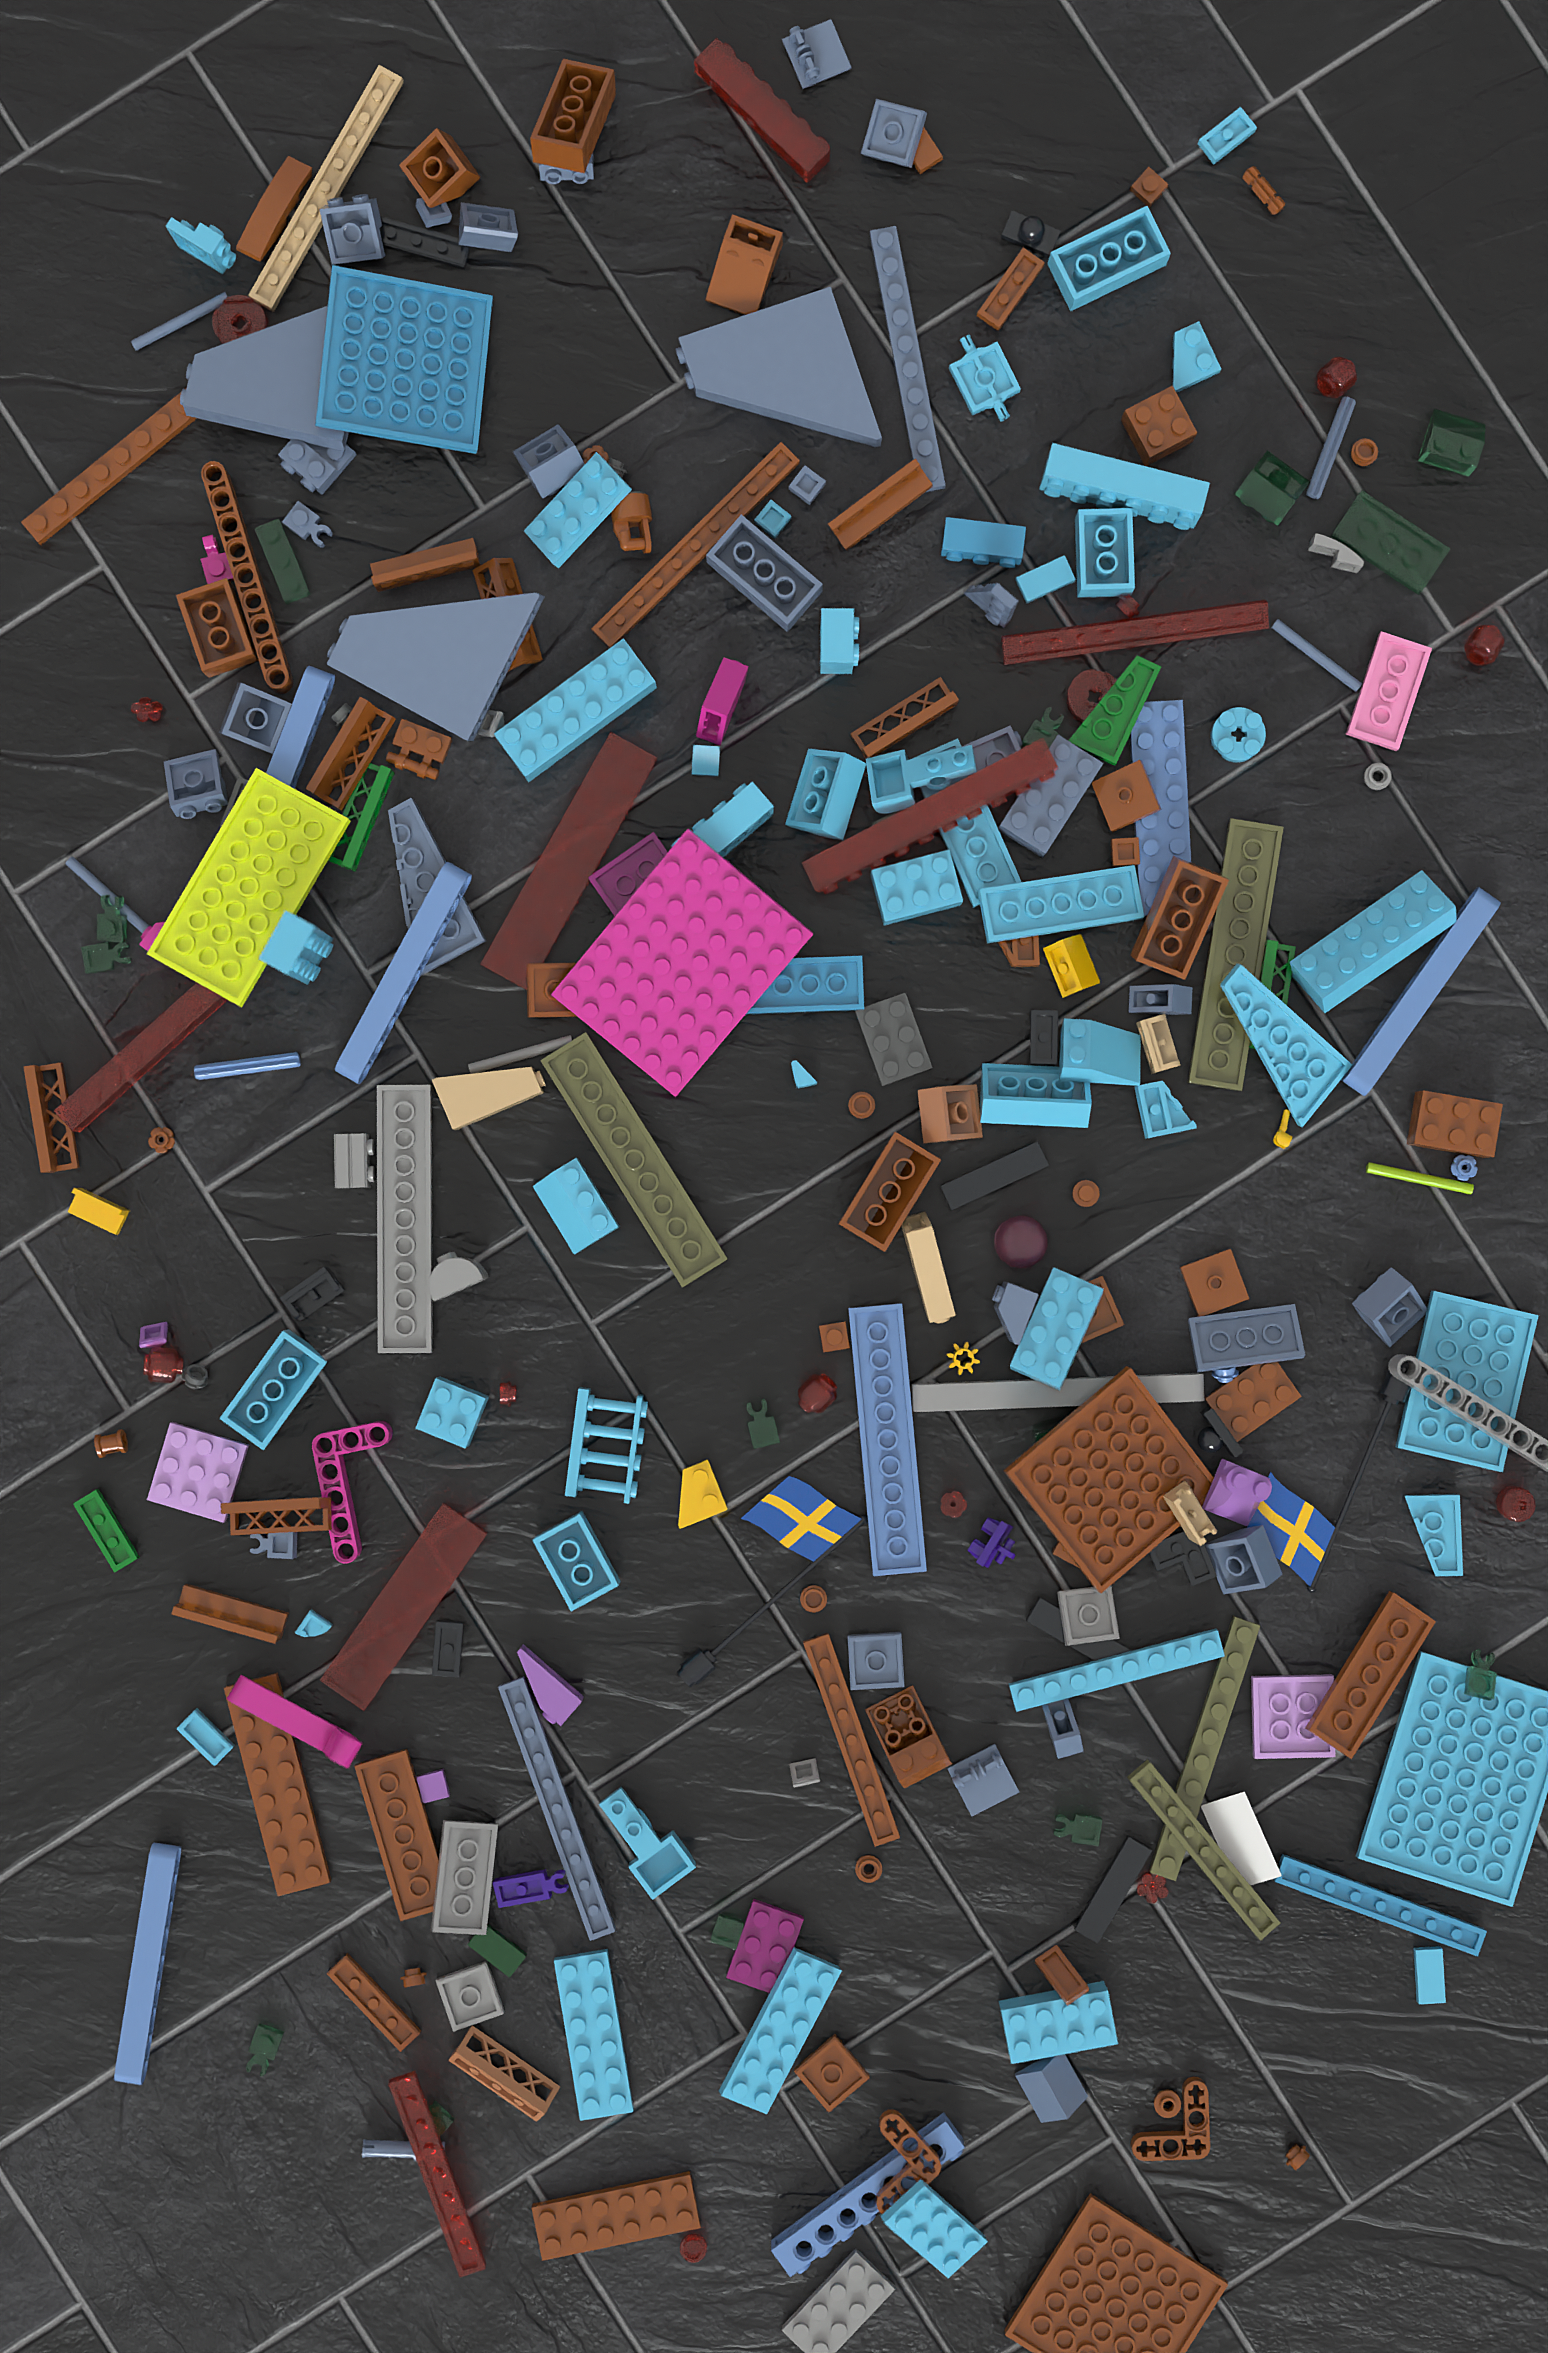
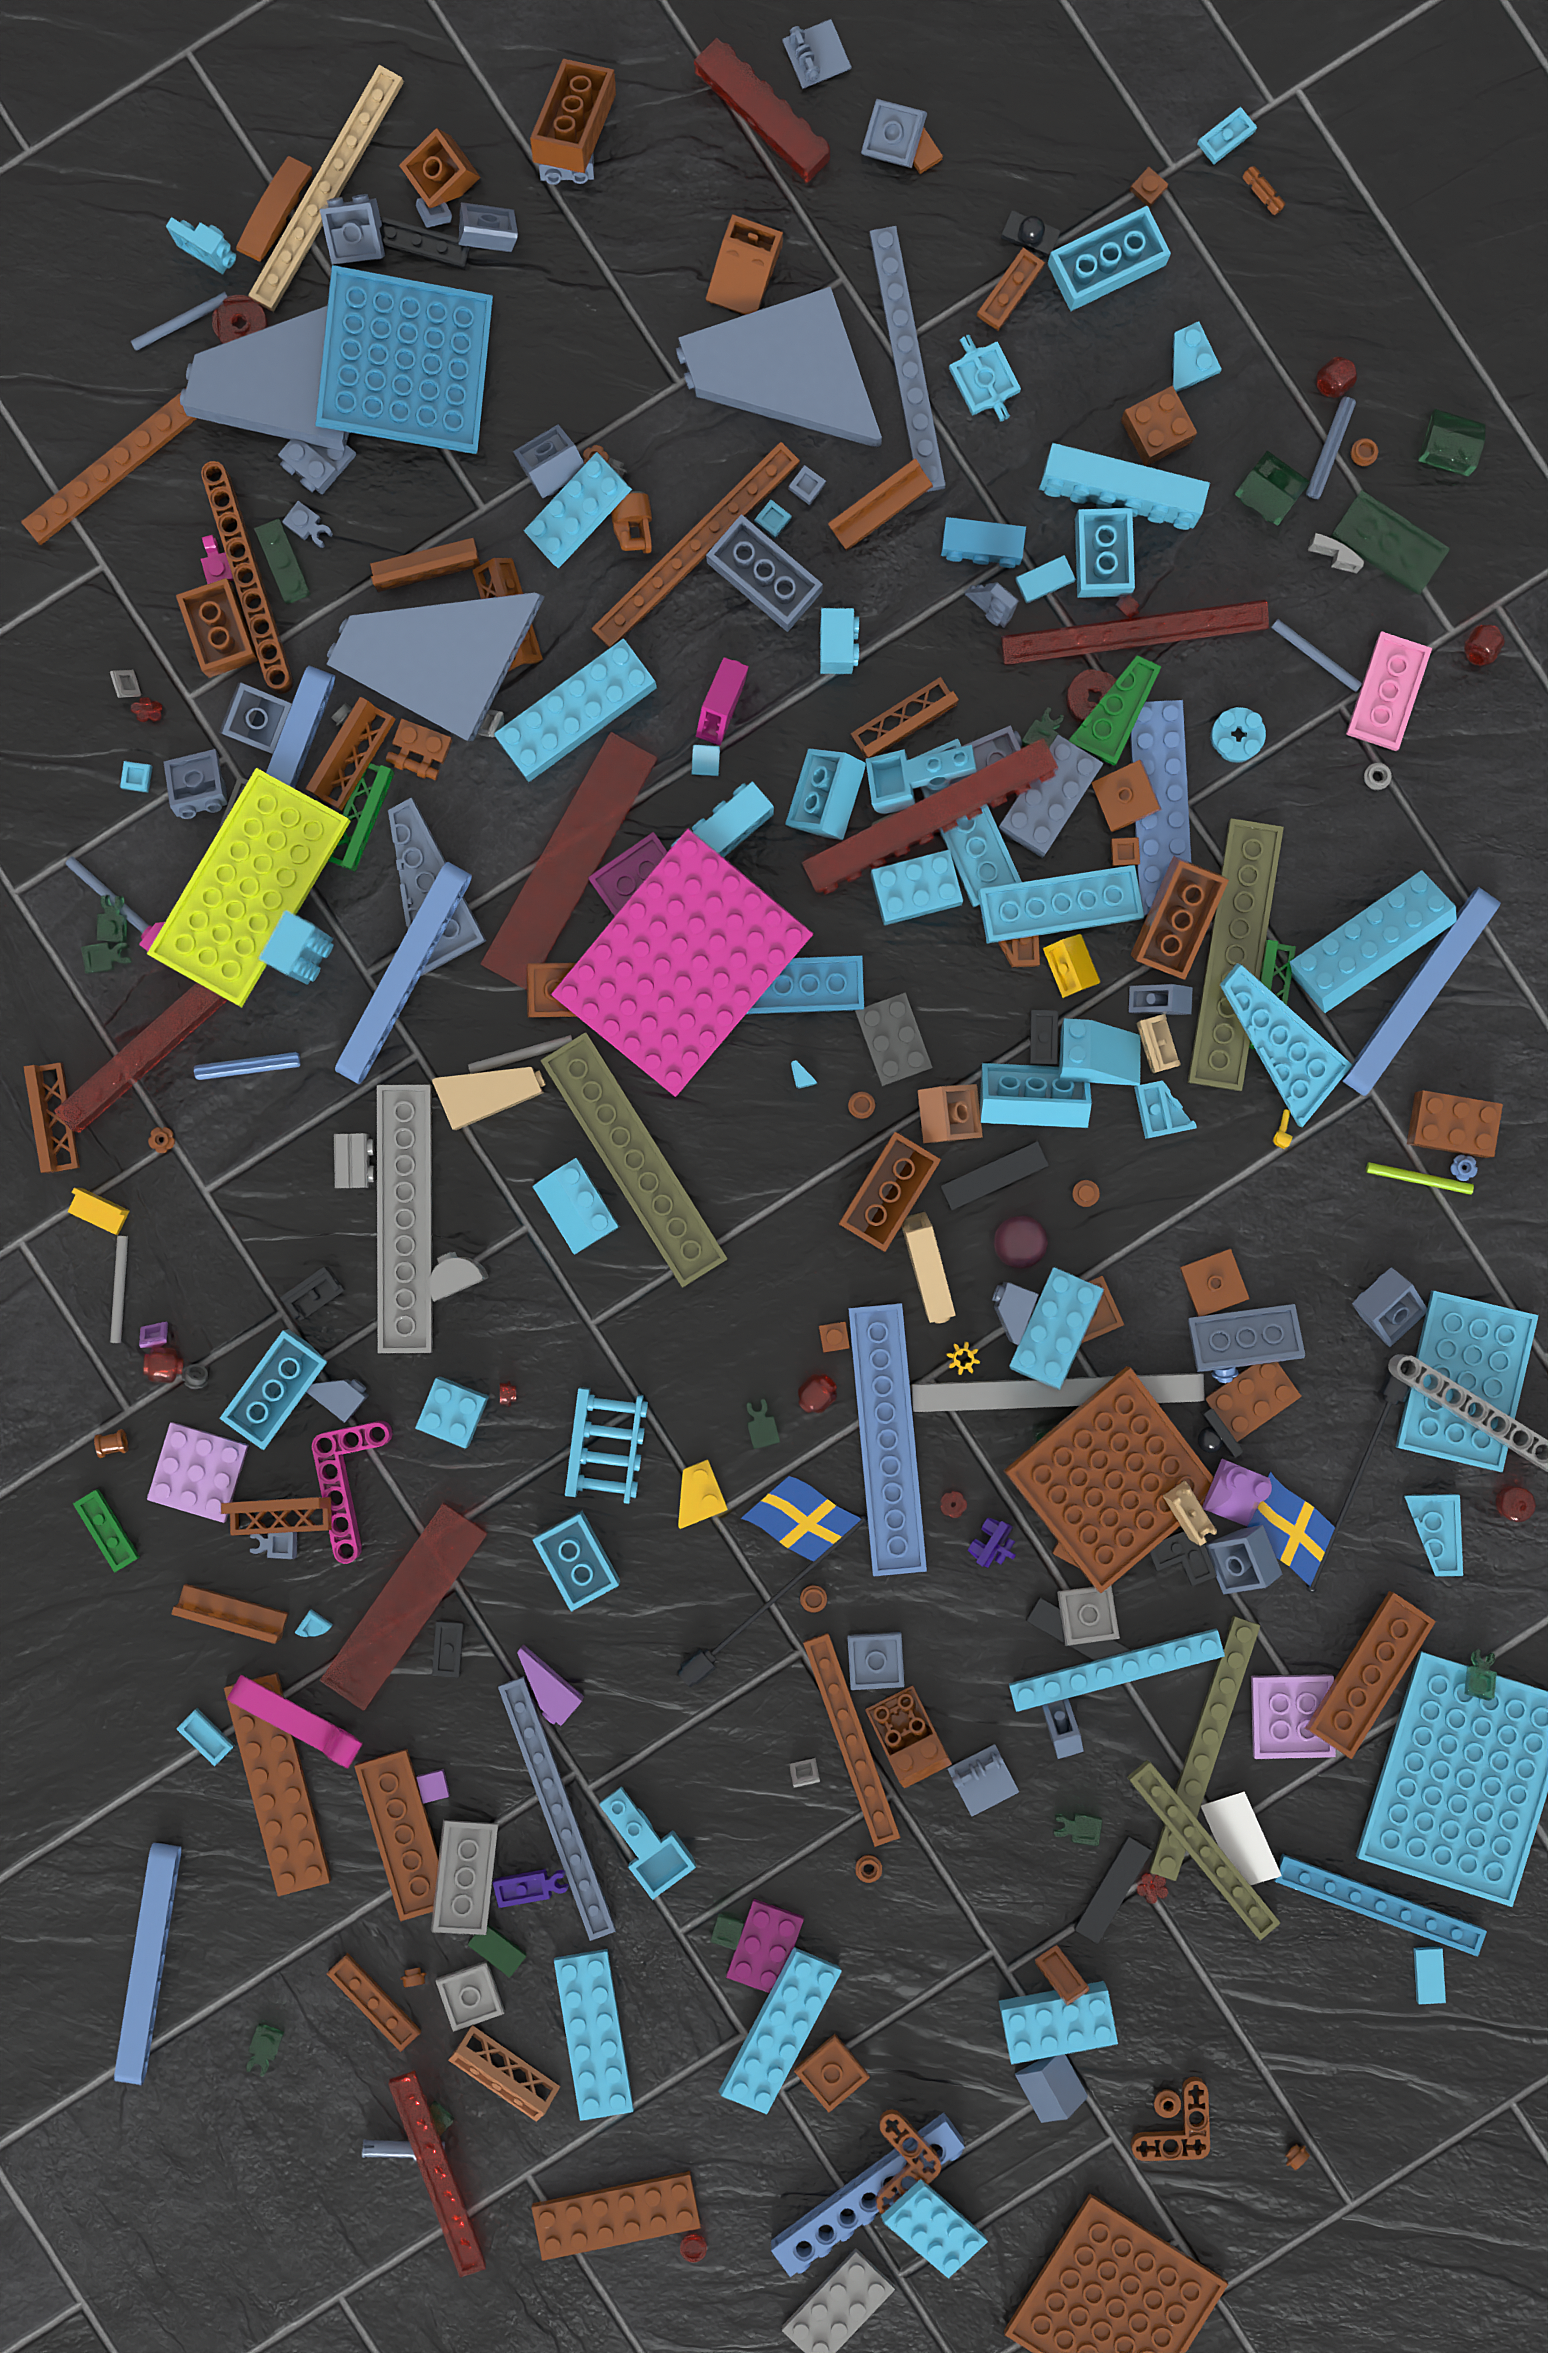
(119, 1289): none -> light grey bar
(125, 683): none -> light grey slope
(136, 776): none -> medium azure tile
(339, 1396): none -> sand blue slope

